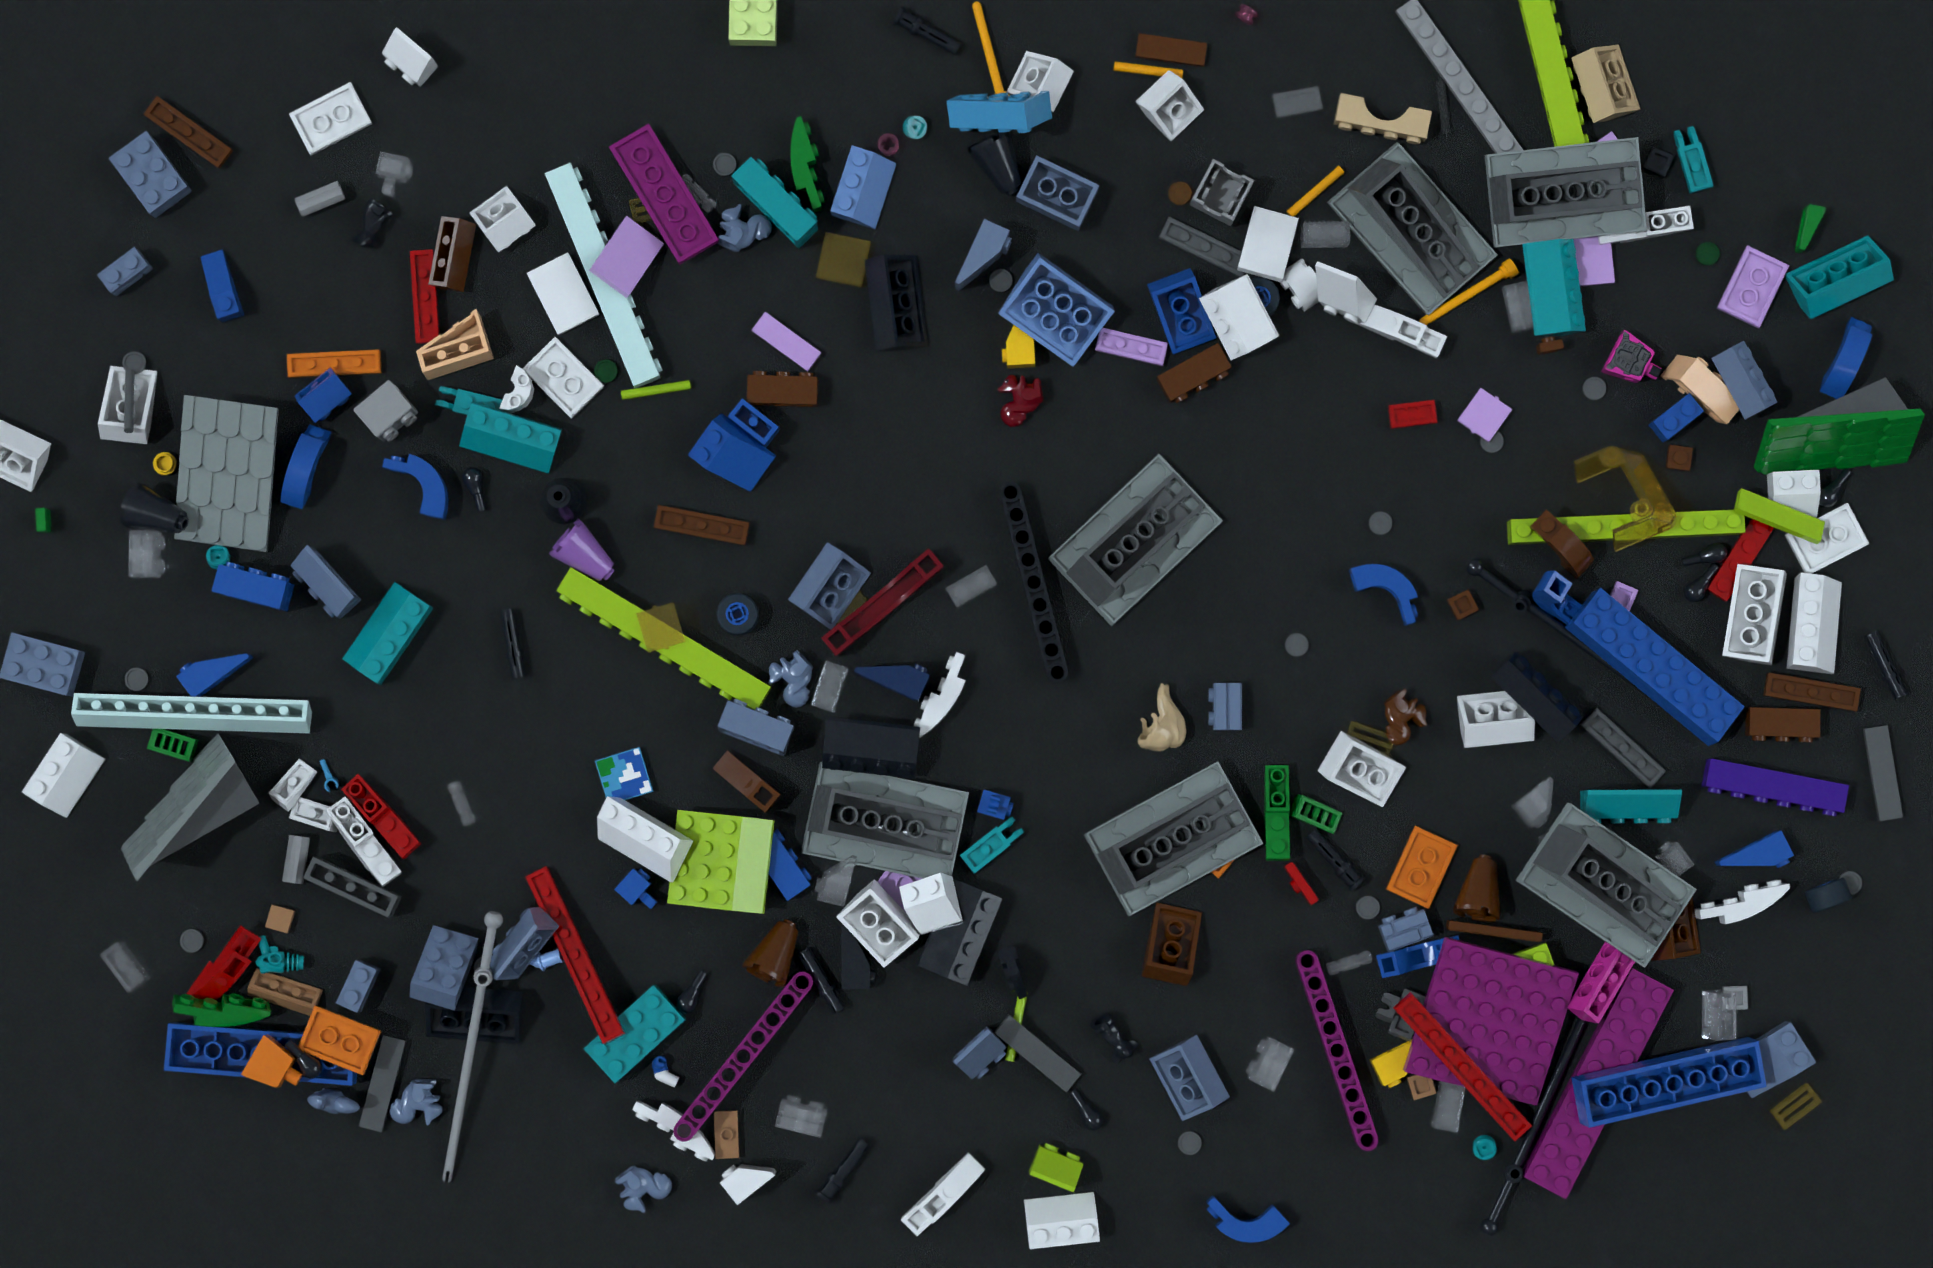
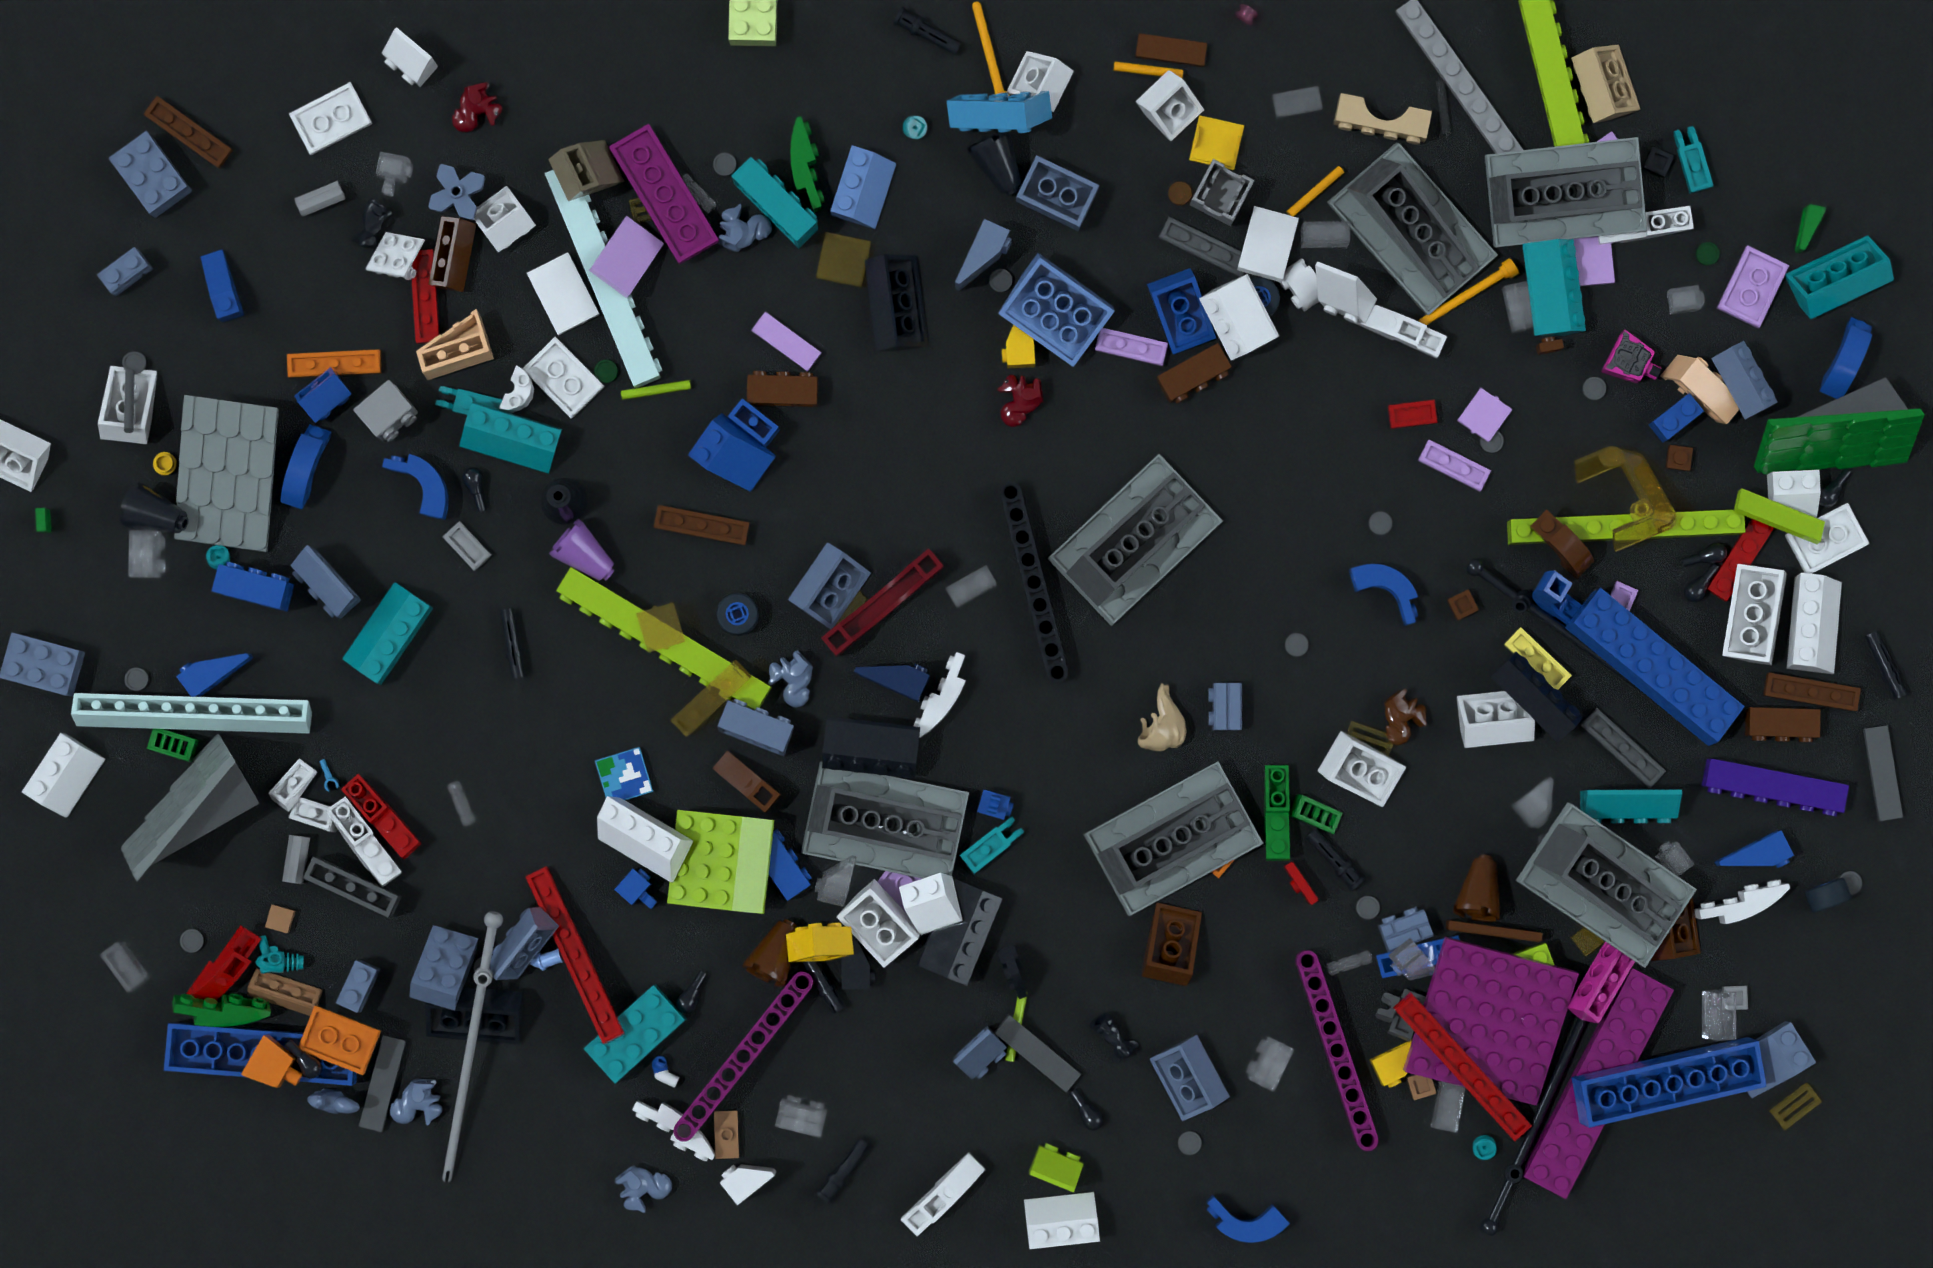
(395, 256): none -> white hinge
(467, 546): none -> light grey tile
(468, 186): none -> sand blue plant
(475, 102): none -> dark red animal
(585, 169): none -> dark tan slope
(710, 698): none -> clear yellow tile
(819, 943): none -> yellow brick
(829, 686): clear brick -> none
(884, 138): clear pink bush -> none
(1216, 141): none -> yellow piece
(1411, 961): none -> clear slope
(1421, 867): orange tile -> none
(1454, 465): none -> lavender tile
(1538, 658): none -> light yellow plate
(1586, 941): none -> clear yellow tile
(1685, 299): none -> clear brick

